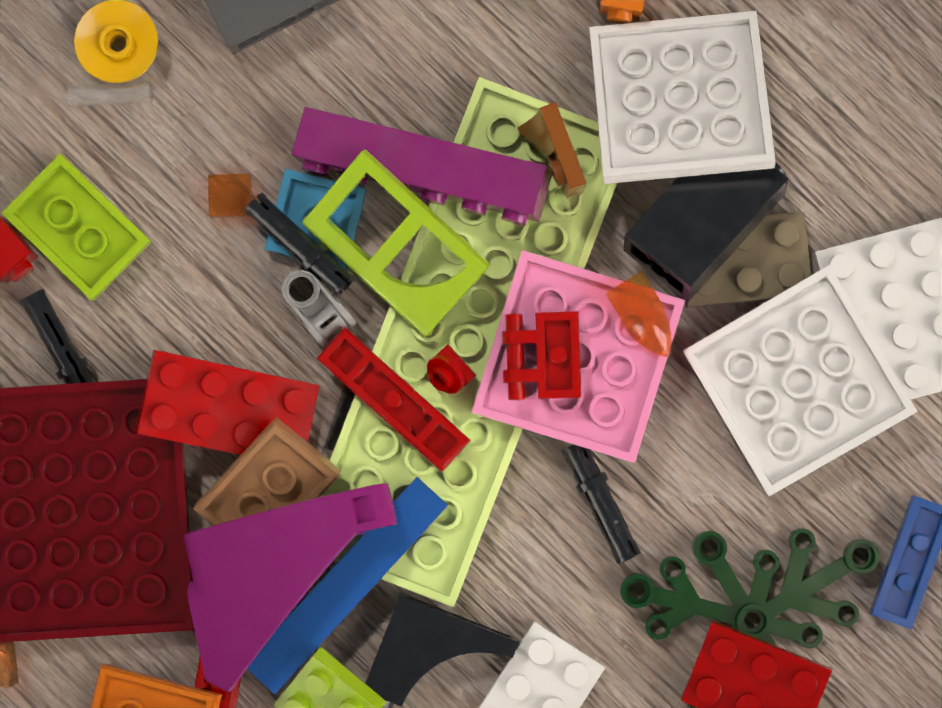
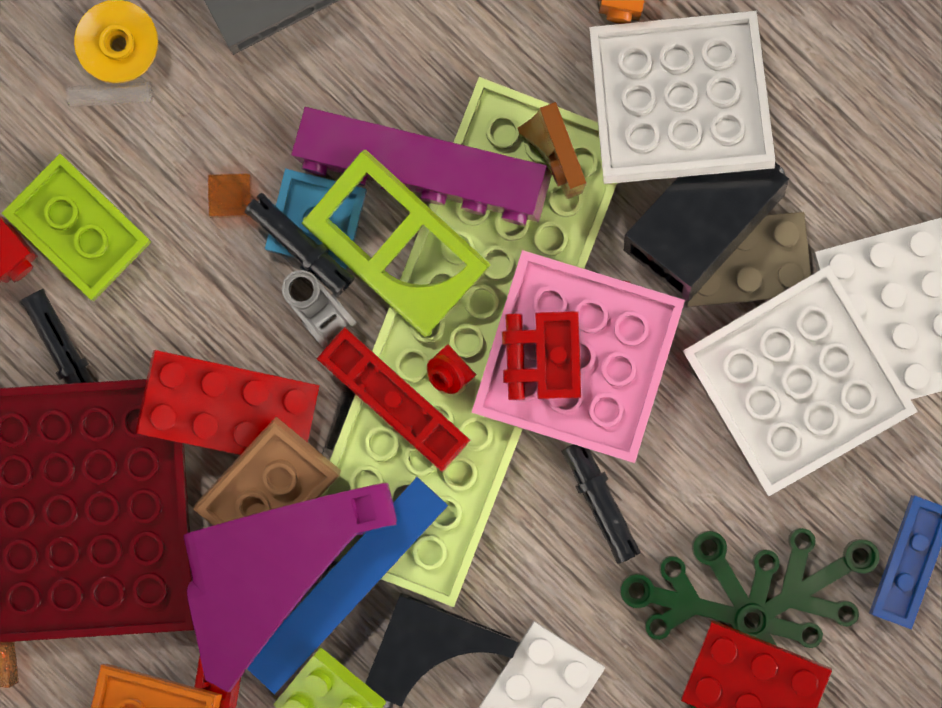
(642, 313): clear orange plate -> none

